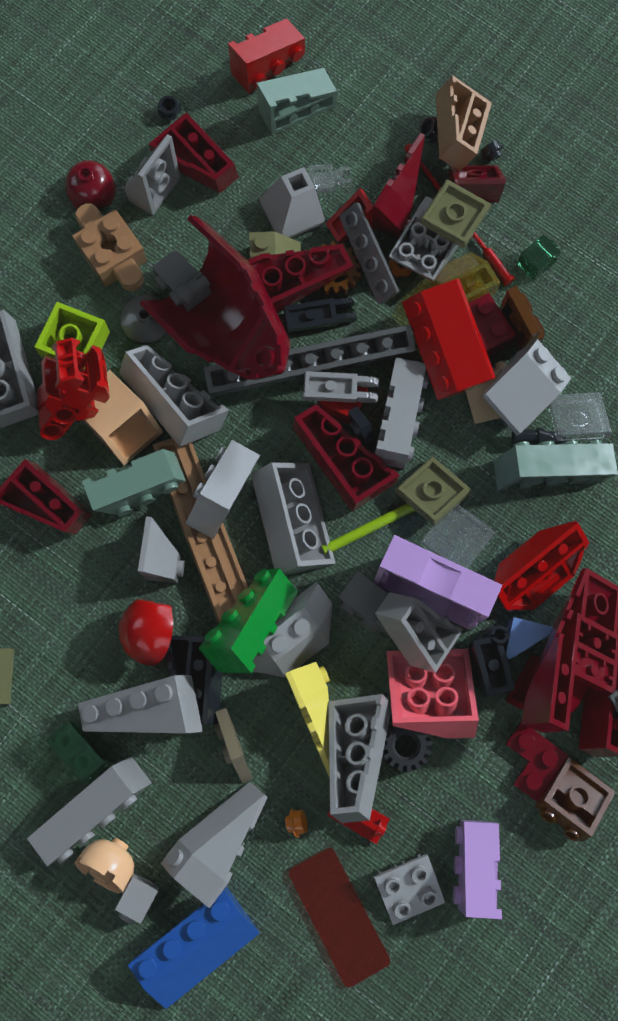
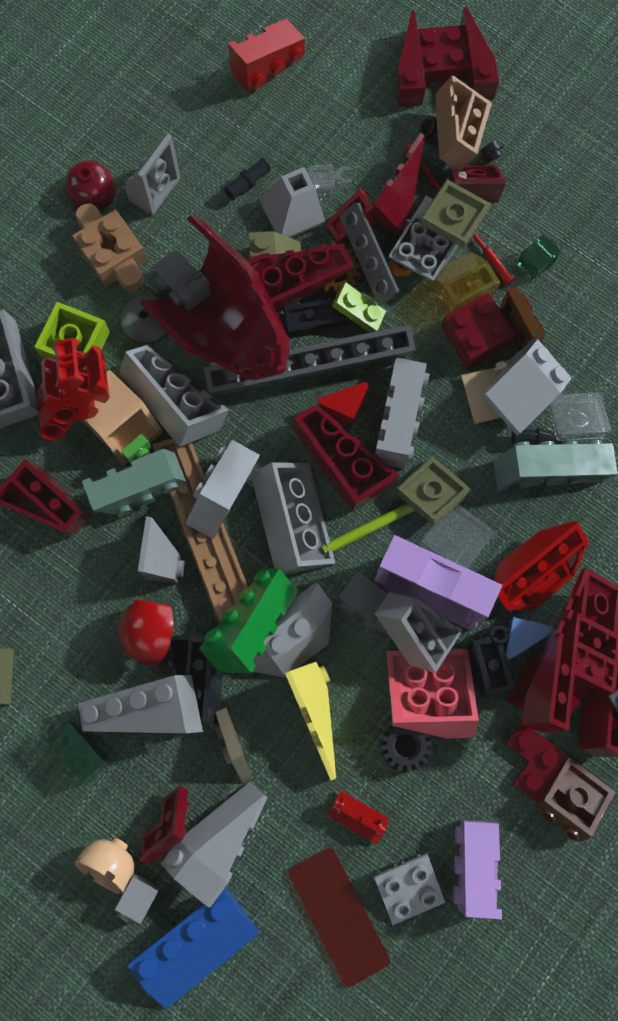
(88, 811): light grey wedge -> none
(137, 448): none -> bright green plate
(168, 102): black plate -> none
(171, 826): none -> dark red plate
(198, 154): dark red wedge -> none
(247, 179): none -> black pin
(295, 98): sand green wedge -> none
(296, 822): orange plate -> none
(338, 387): light grey hinge -> none
(355, 754): light grey wedge -> none
(358, 308): none -> lime plate
(361, 428): black plate -> none
(442, 52): none -> dark red wedge
(448, 339): red slope -> none

